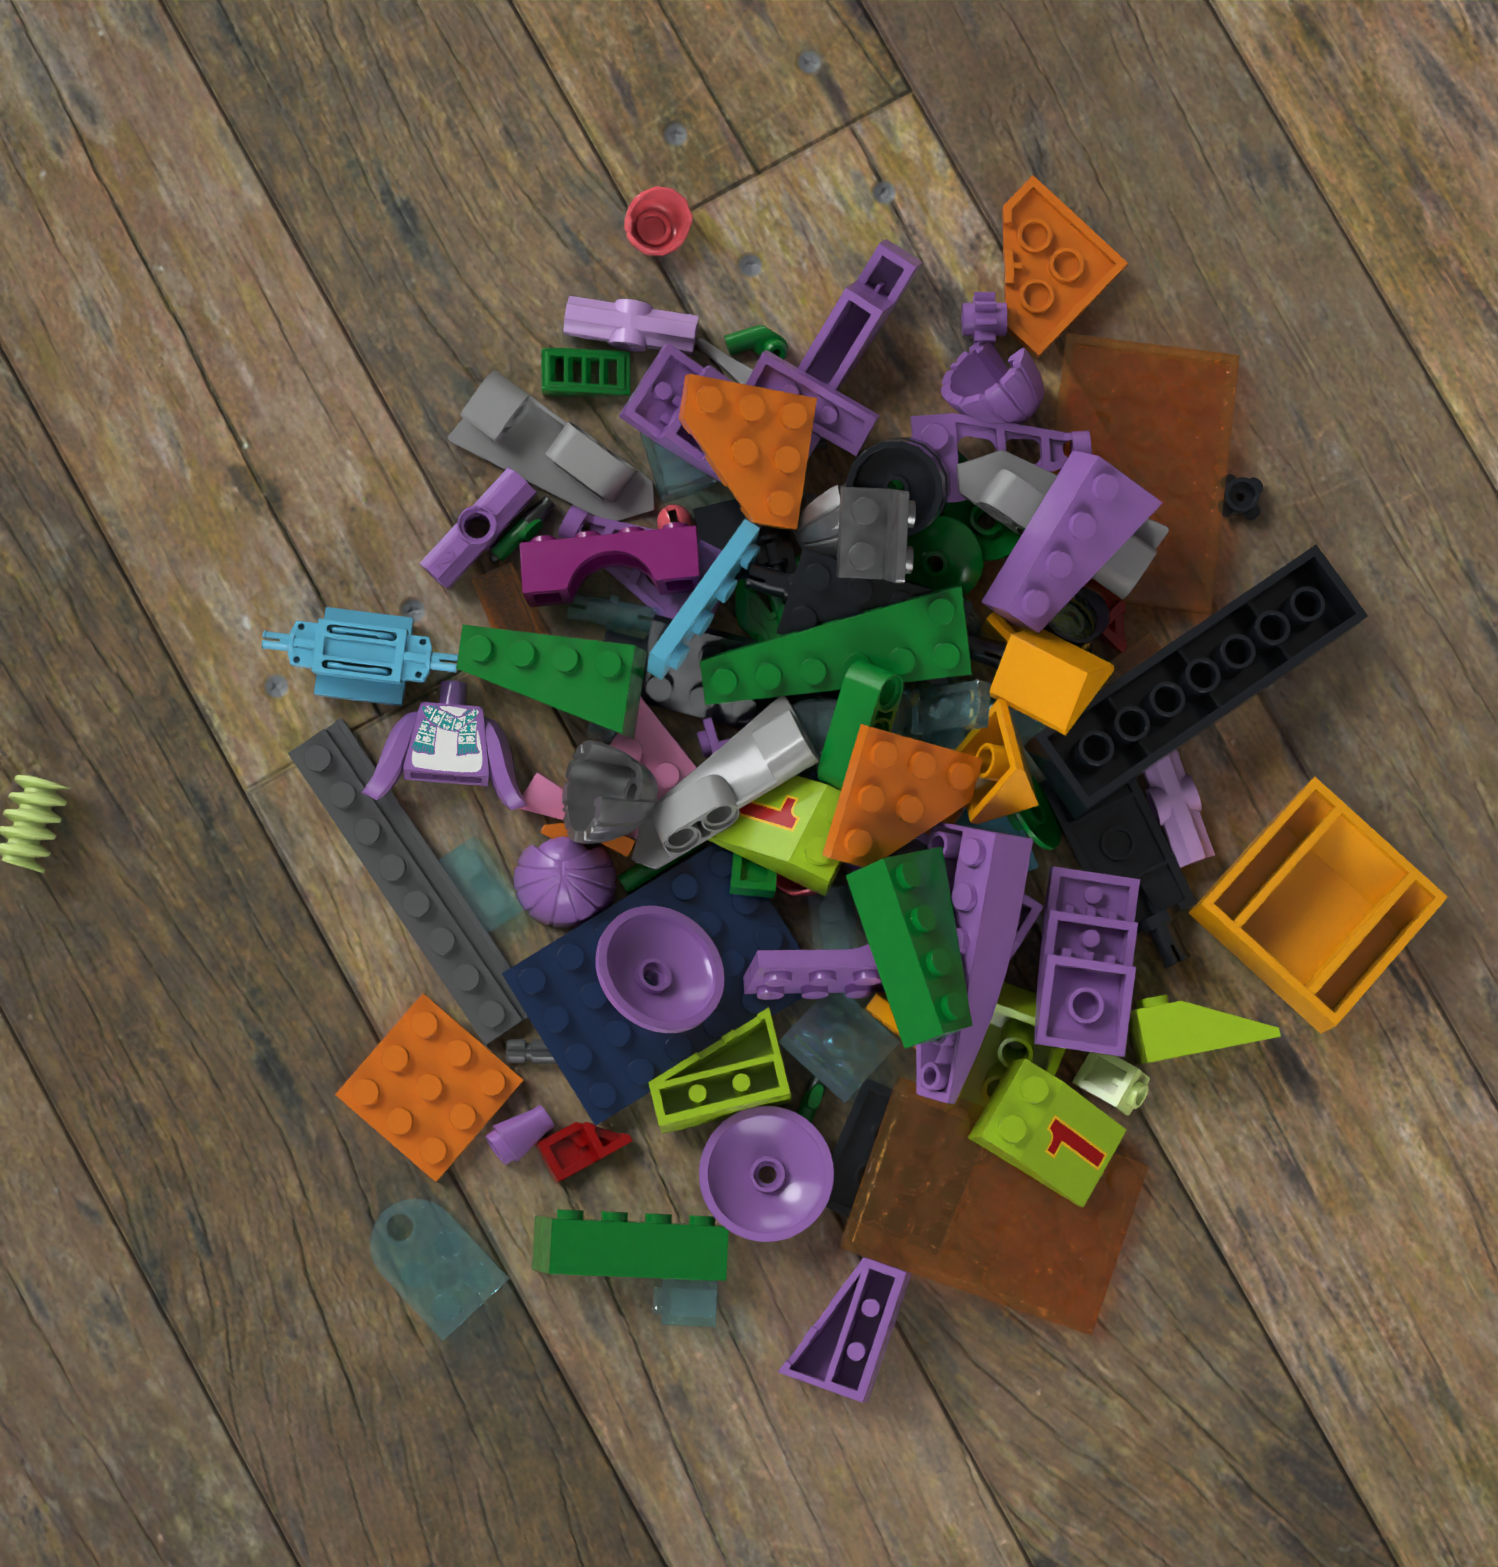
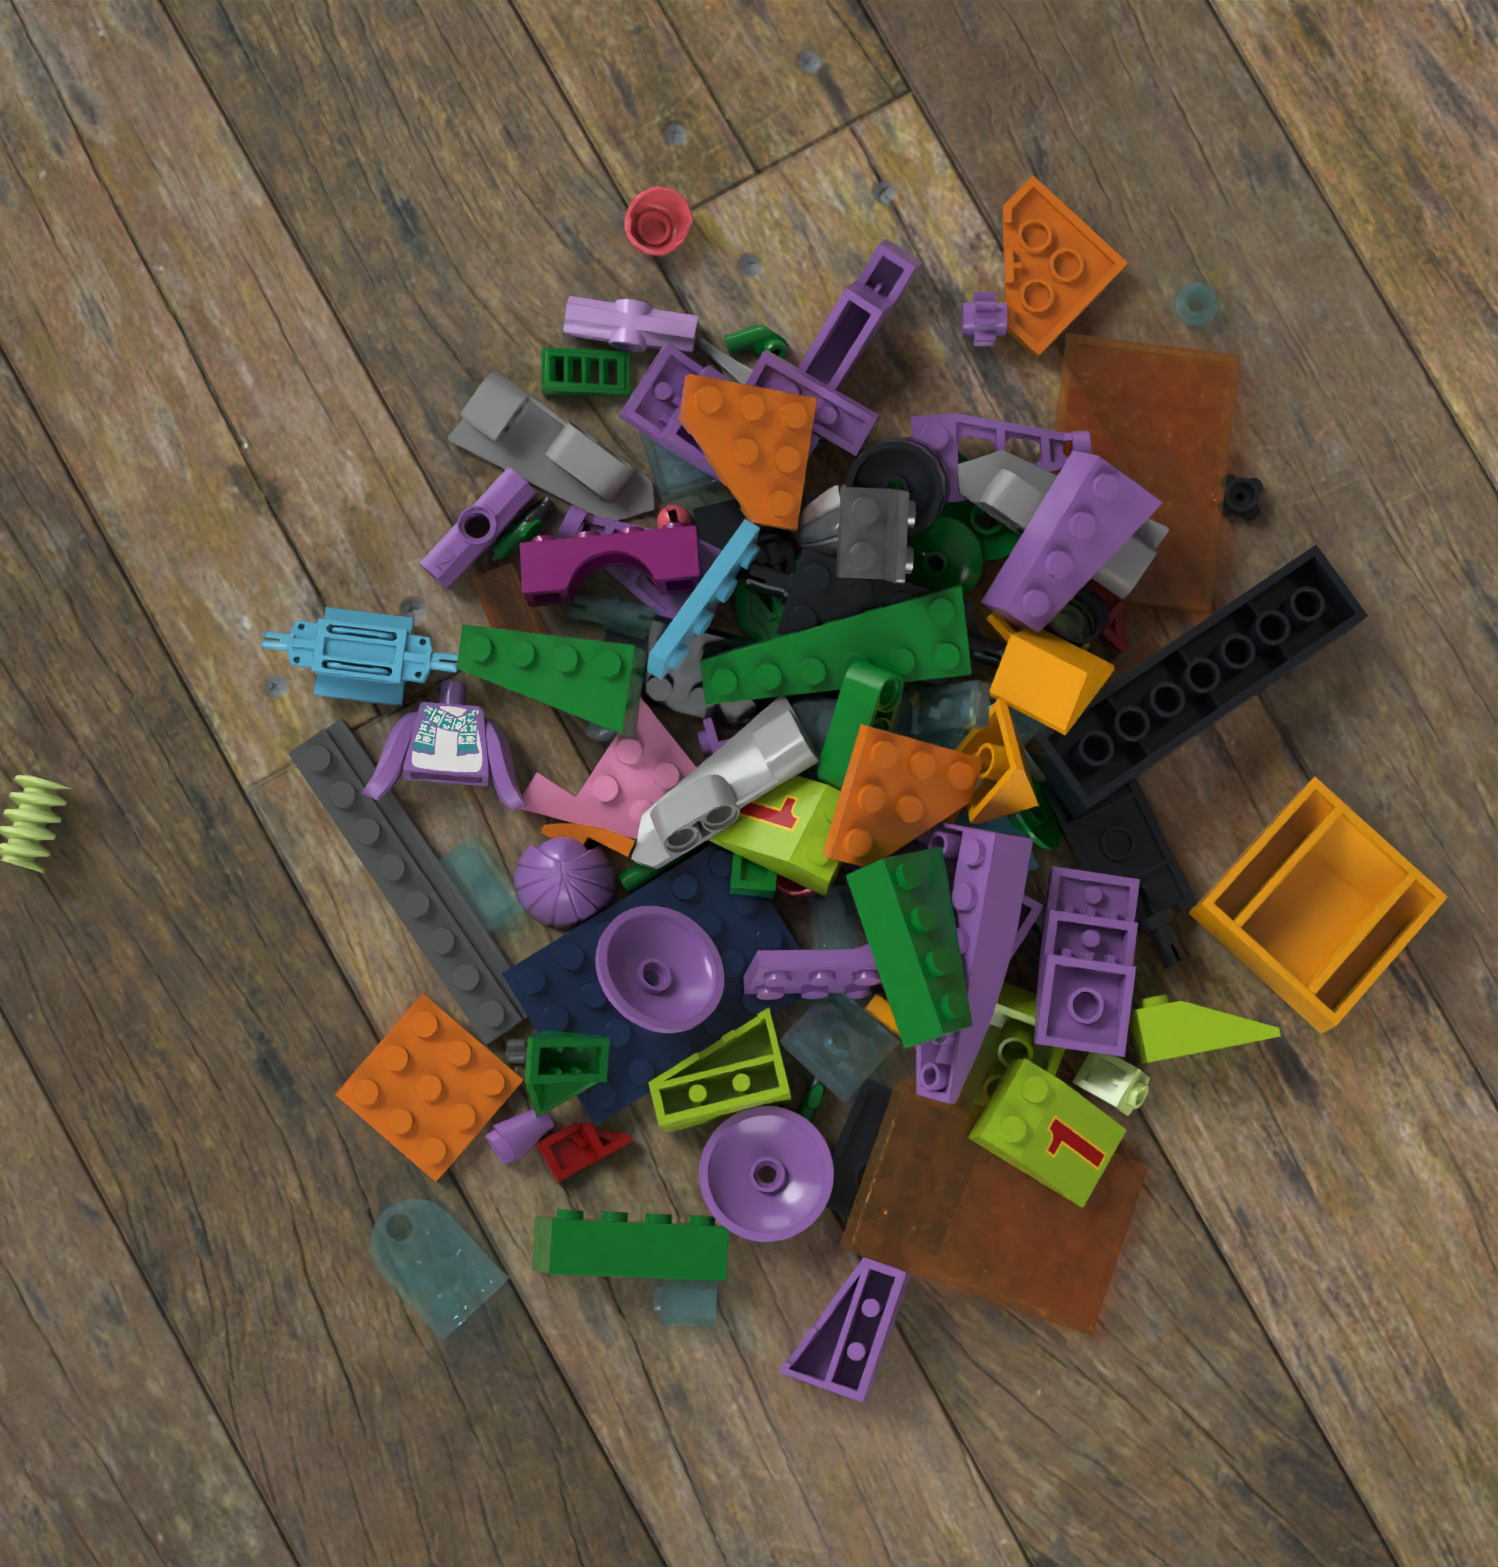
(563, 1066): none -> green slope
(606, 793): flat silver hair -> none
(989, 391): medium lavender hair -> none
(1178, 809): lavender piece -> none
(1196, 291): none -> clear light blue plate

